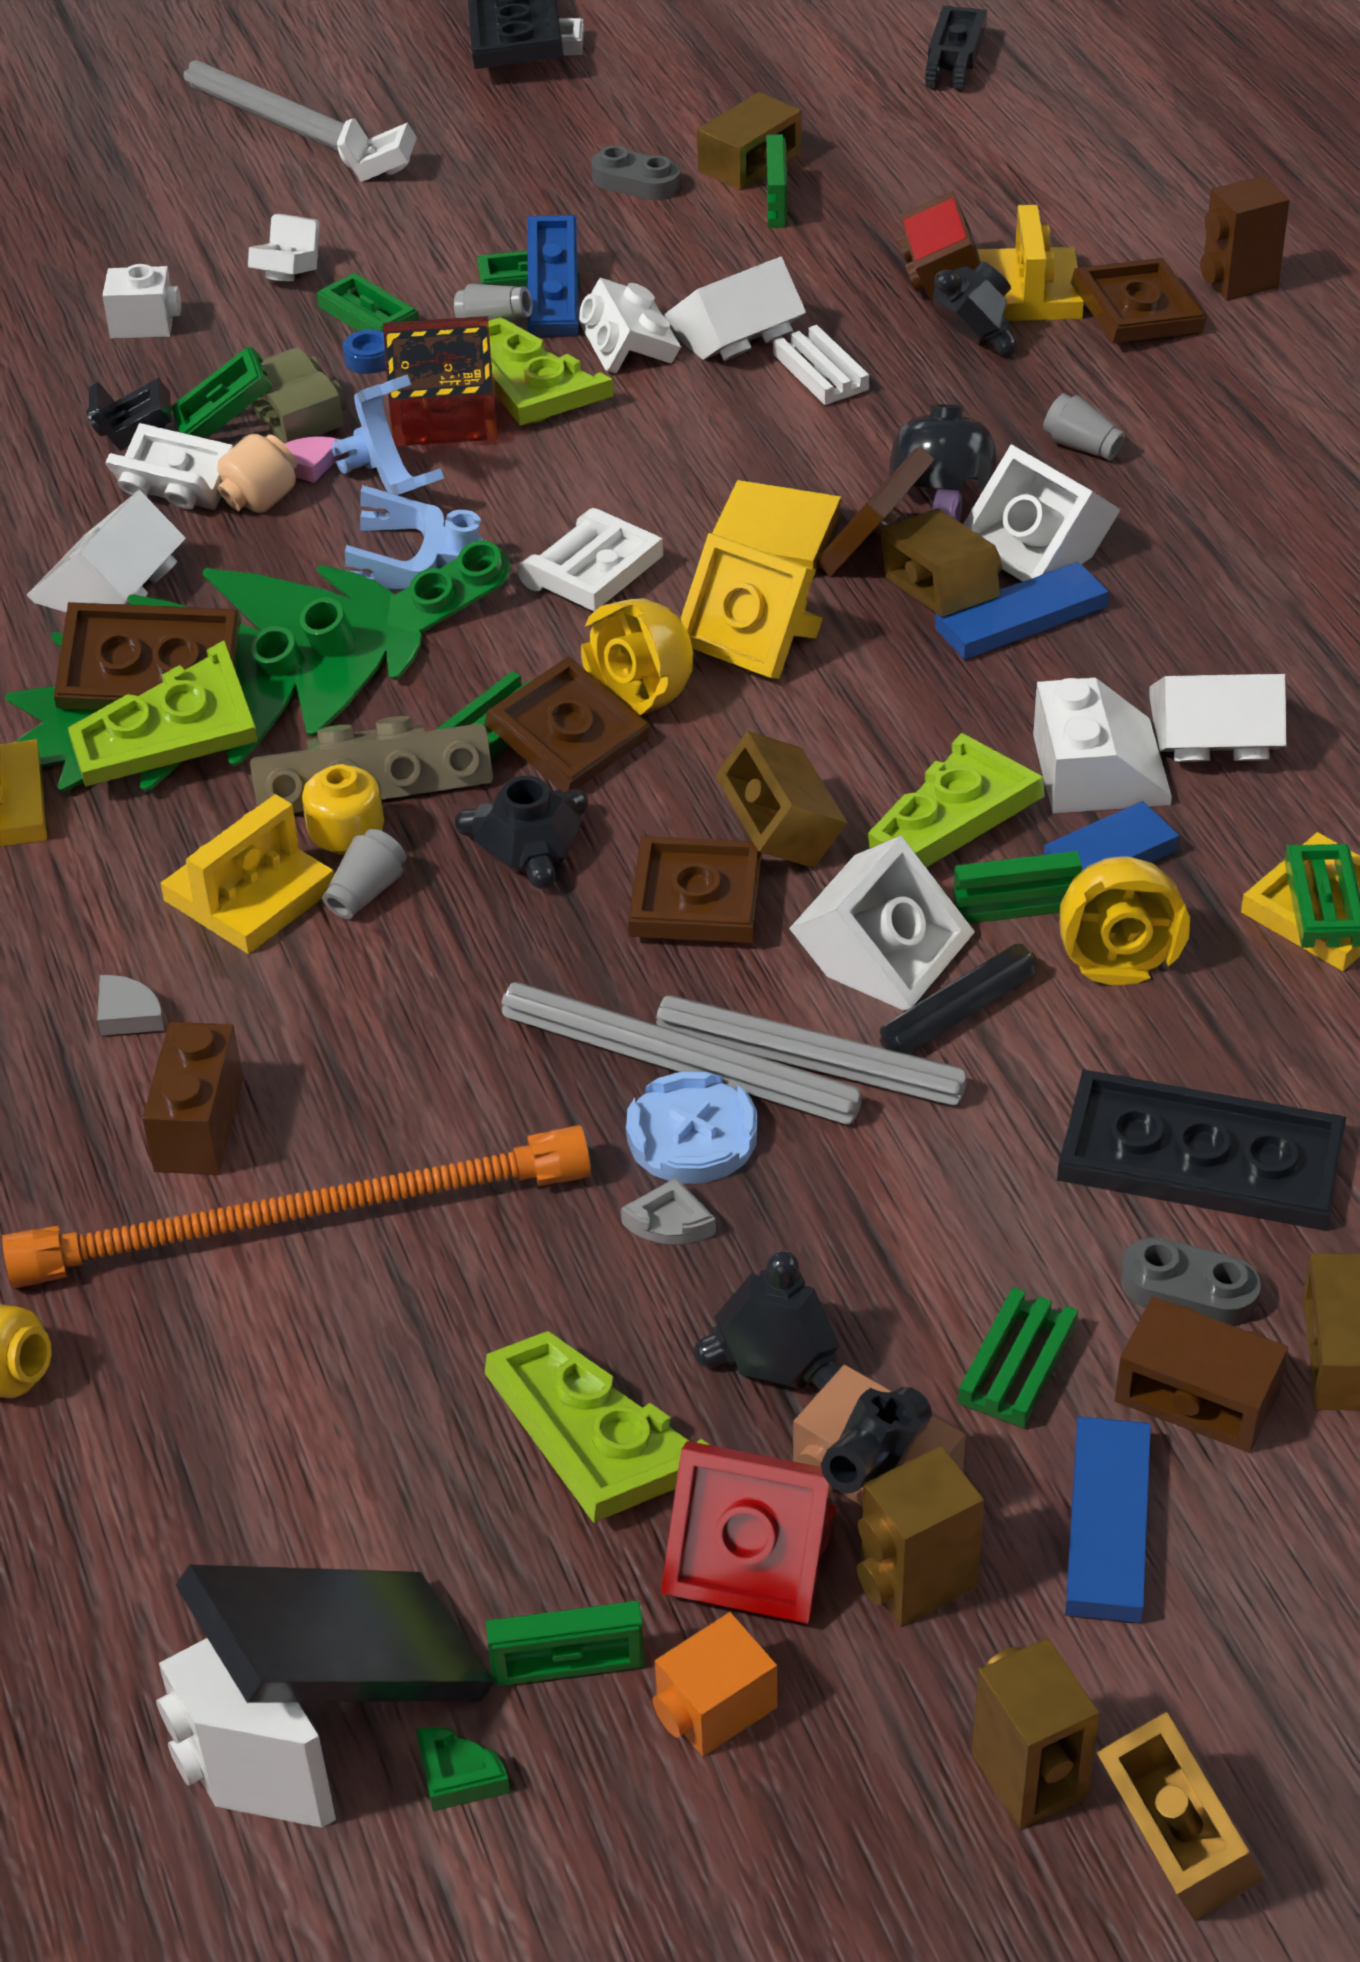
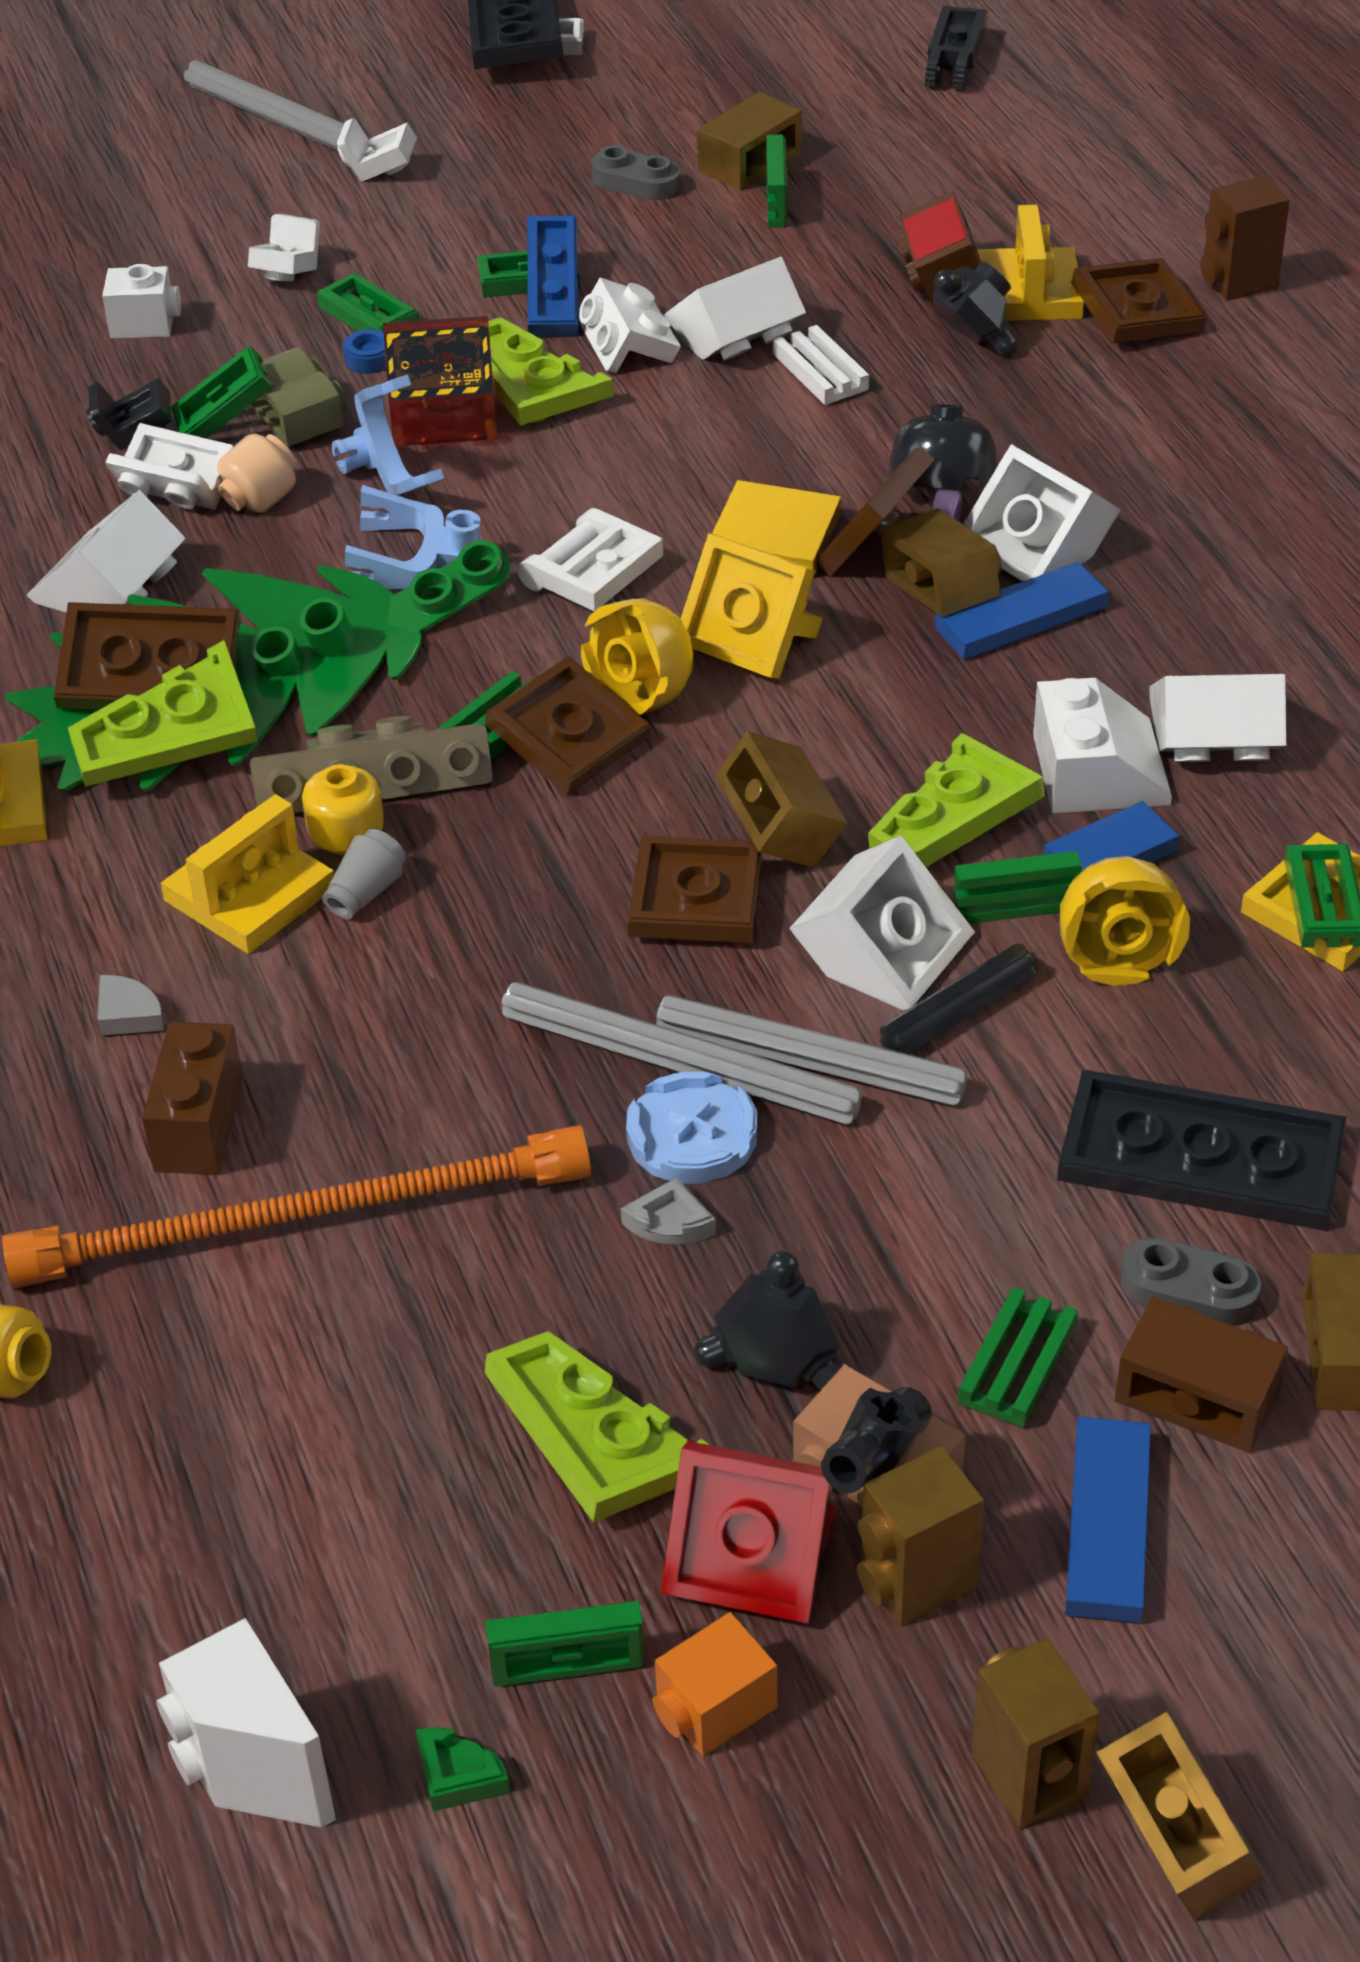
(312, 456): bright pink tile -> none
(333, 1635): black tile -> none
(493, 301): light grey cone -> none
(527, 826): black rock -> none
(1082, 427): light grey cone -> none

